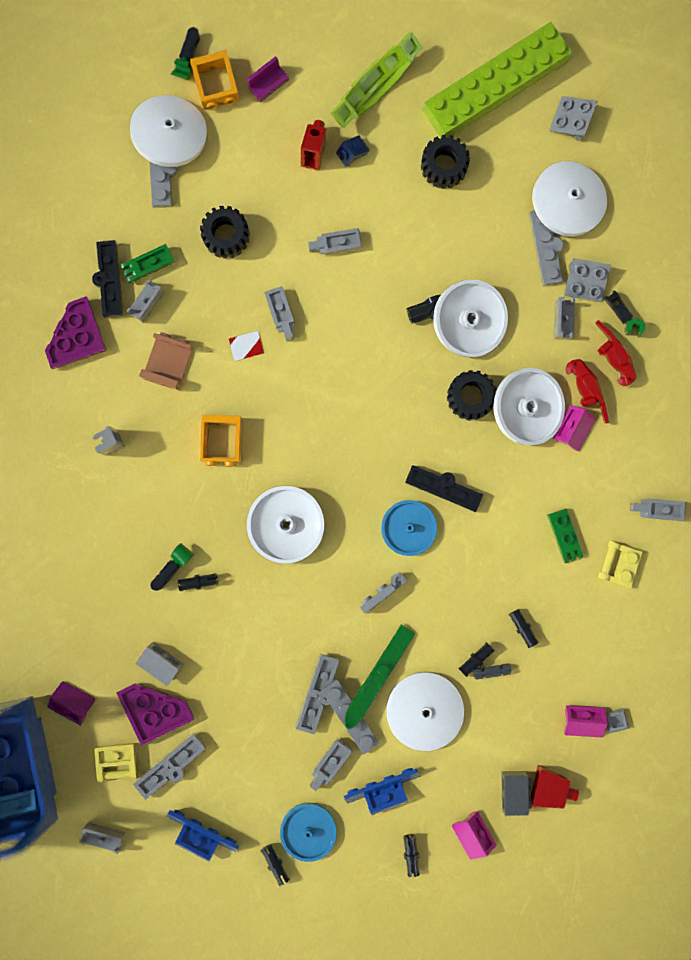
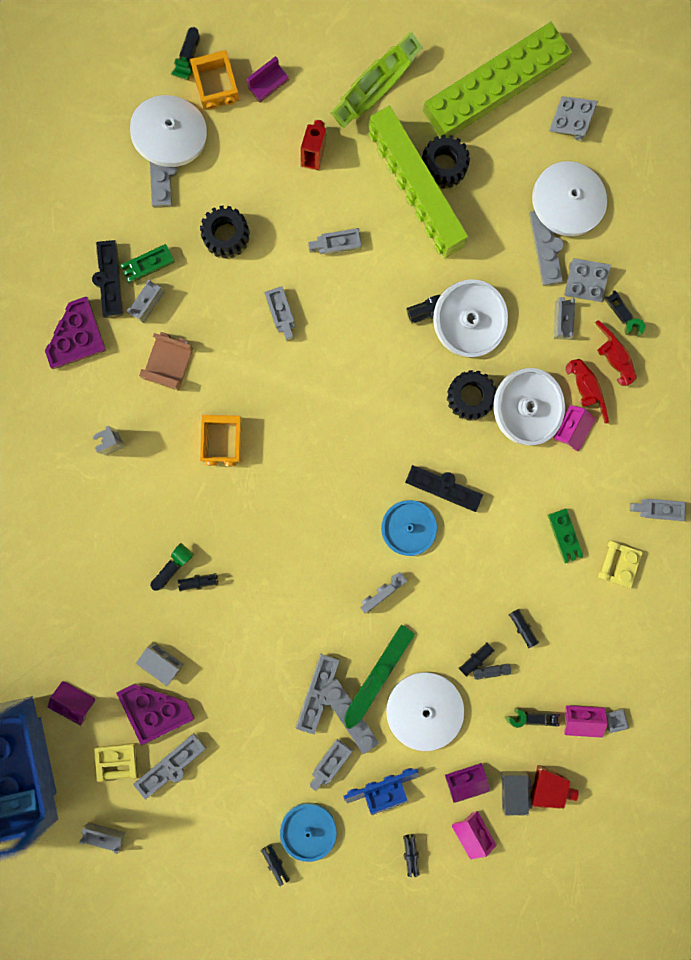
(199, 839): blue bracket -> none
(246, 346): white sticker -> none
(267, 519): white dish -> none
(351, 150): dark blue bracket -> none
(416, 182): none -> lime brick
(467, 783): none -> magenta panel
(533, 718): none -> black piece

